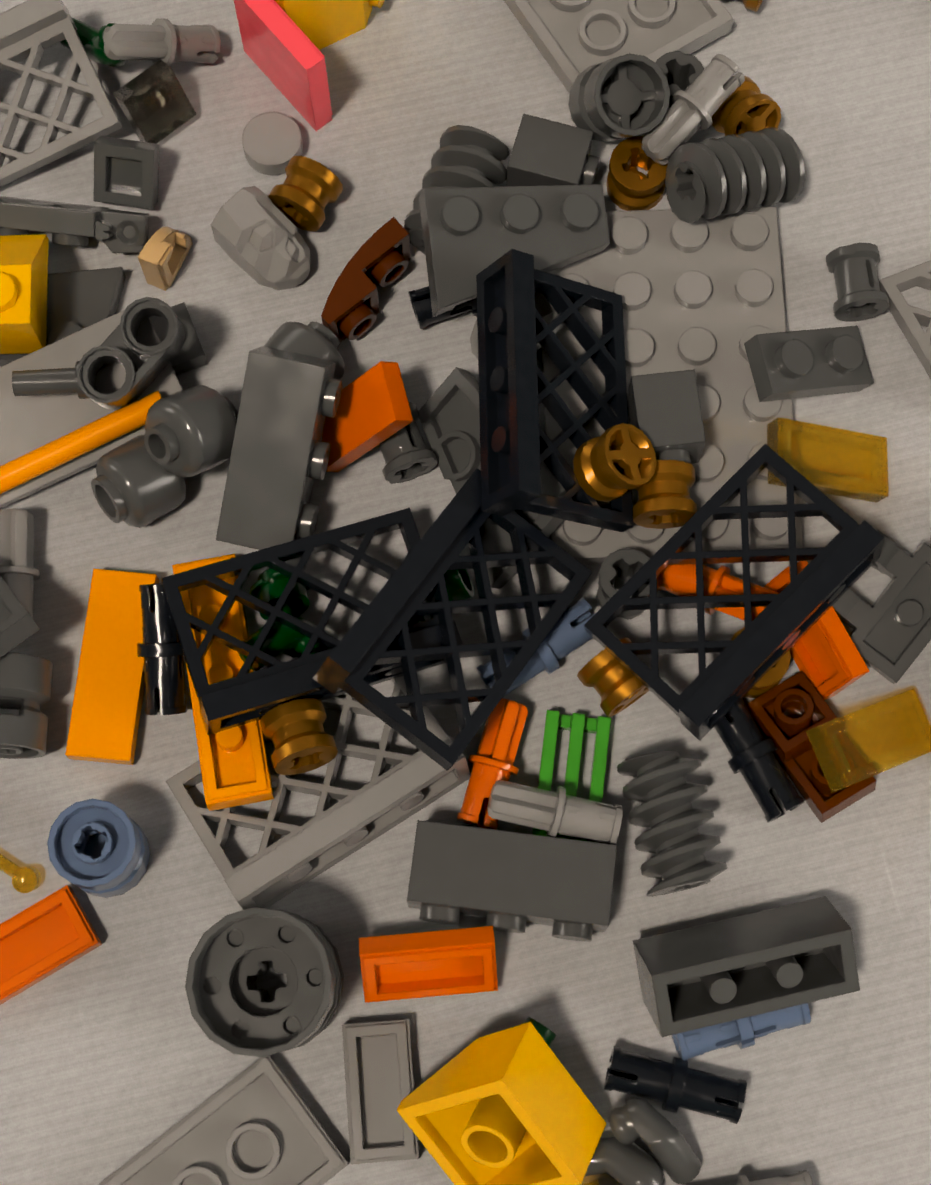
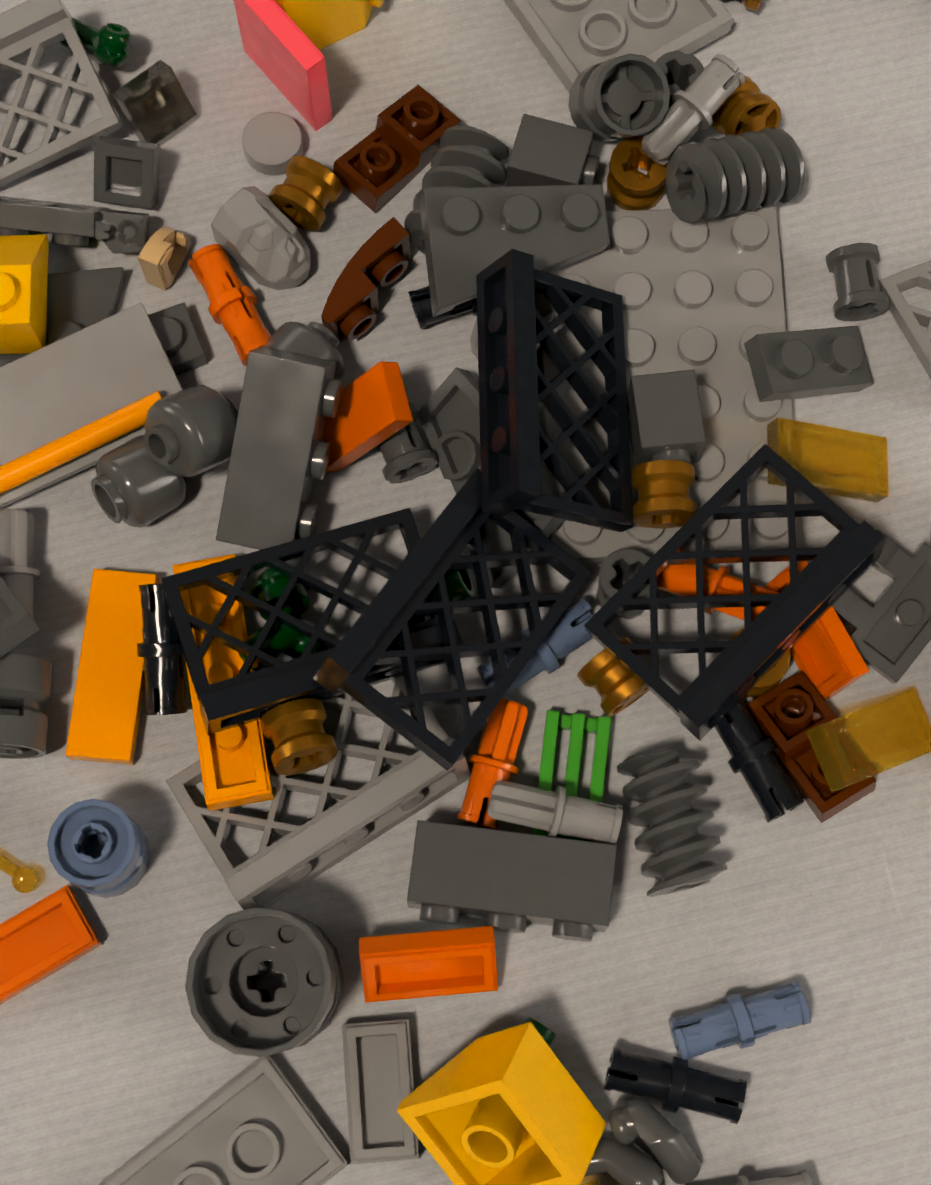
(122, 346): dark grey beam -> none
(162, 42): light grey axle -> none
(229, 300): none -> orange pin
(396, 150): none -> reddish brown slope
(614, 462): pearl gold wheel -> none
(746, 966): dark grey brick -> none

